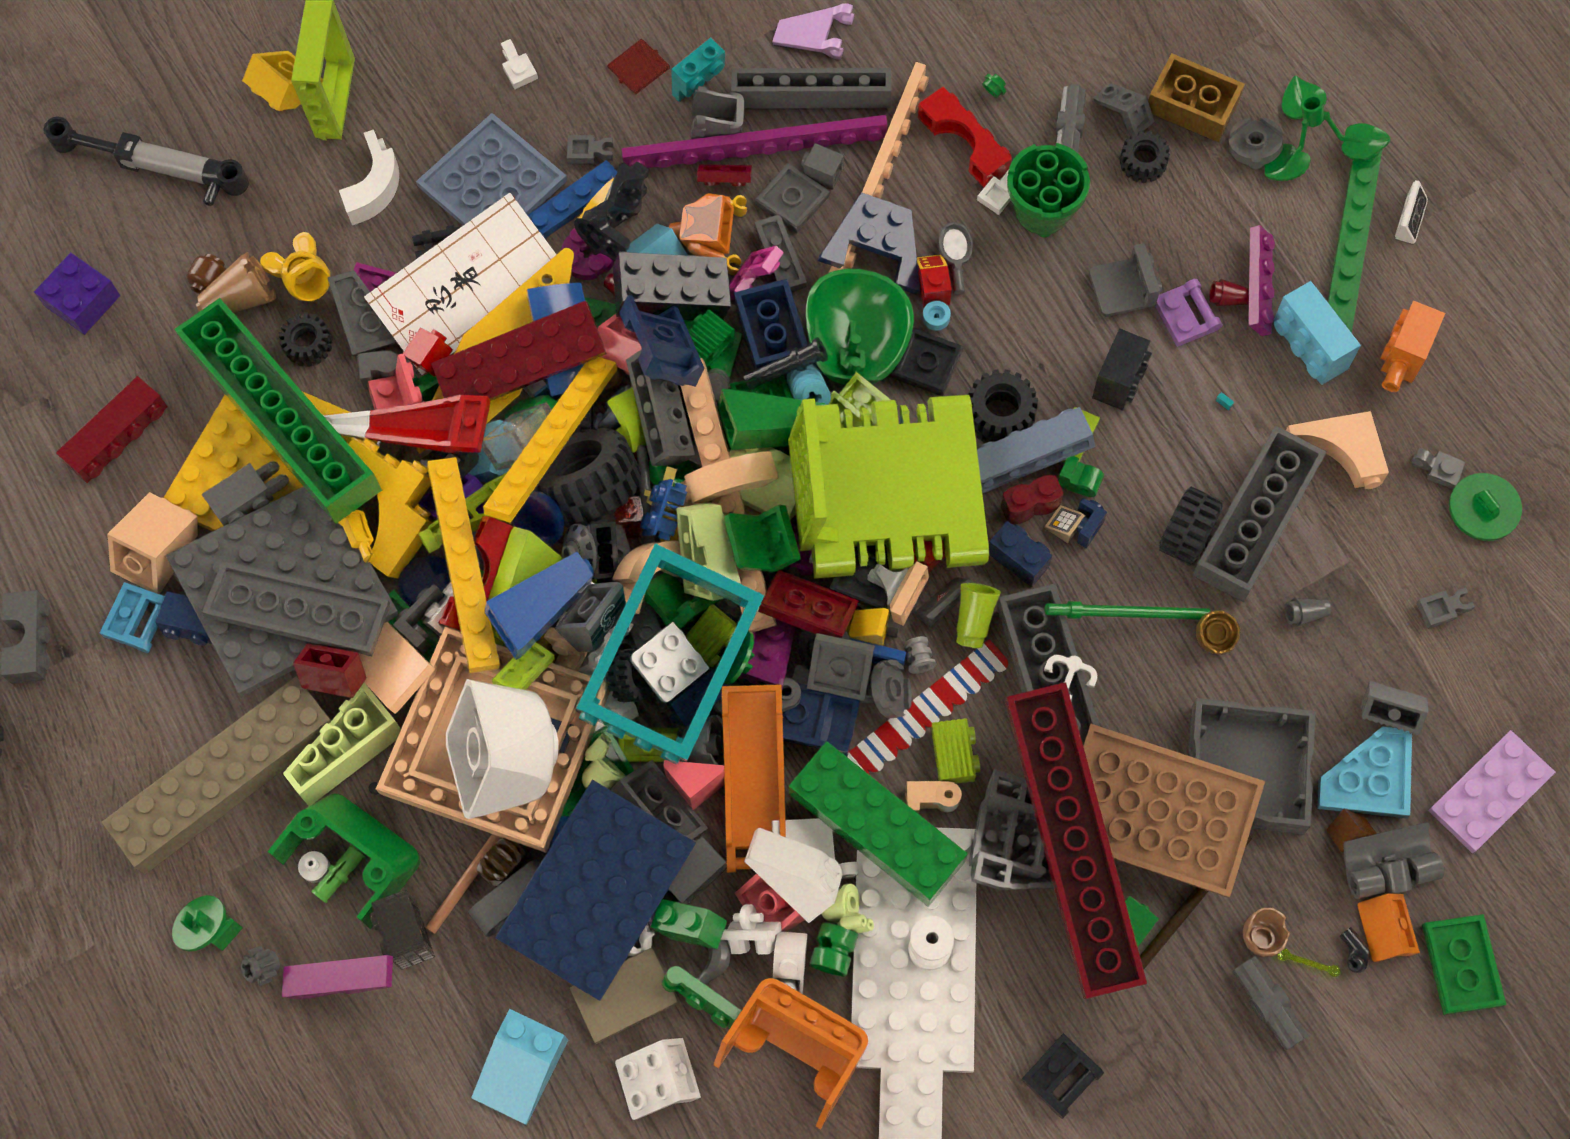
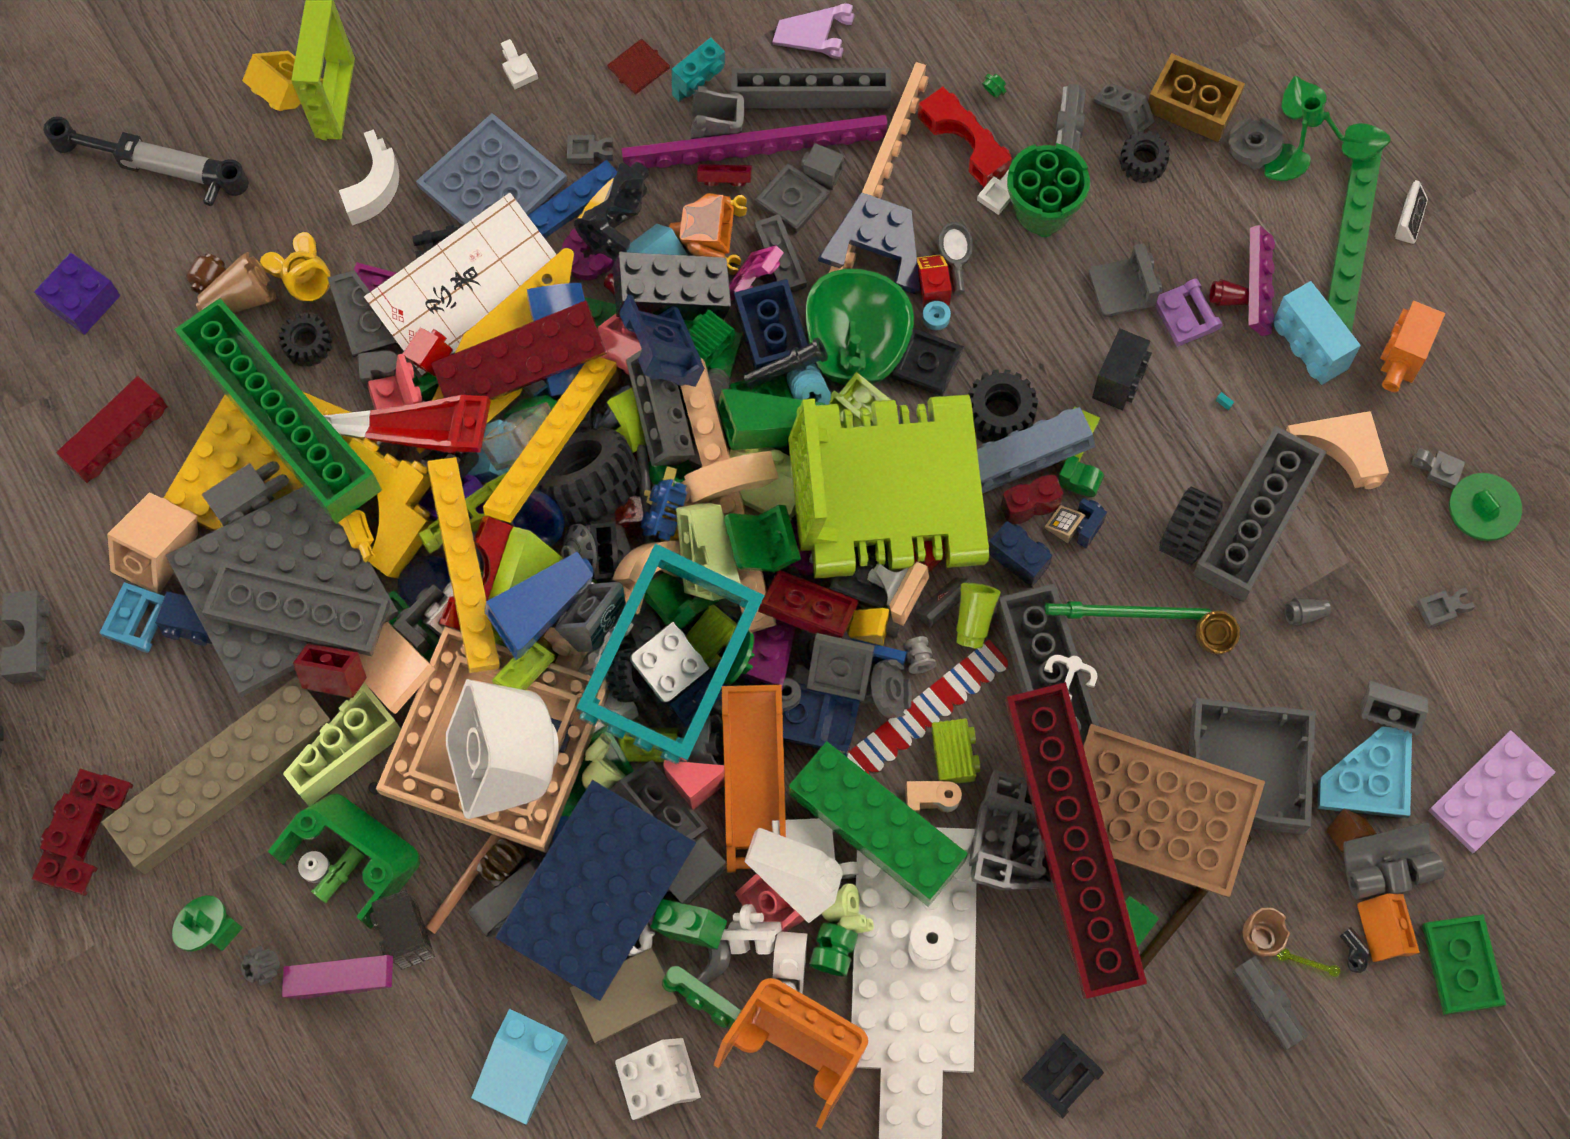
(74, 828): none -> dark red bracket

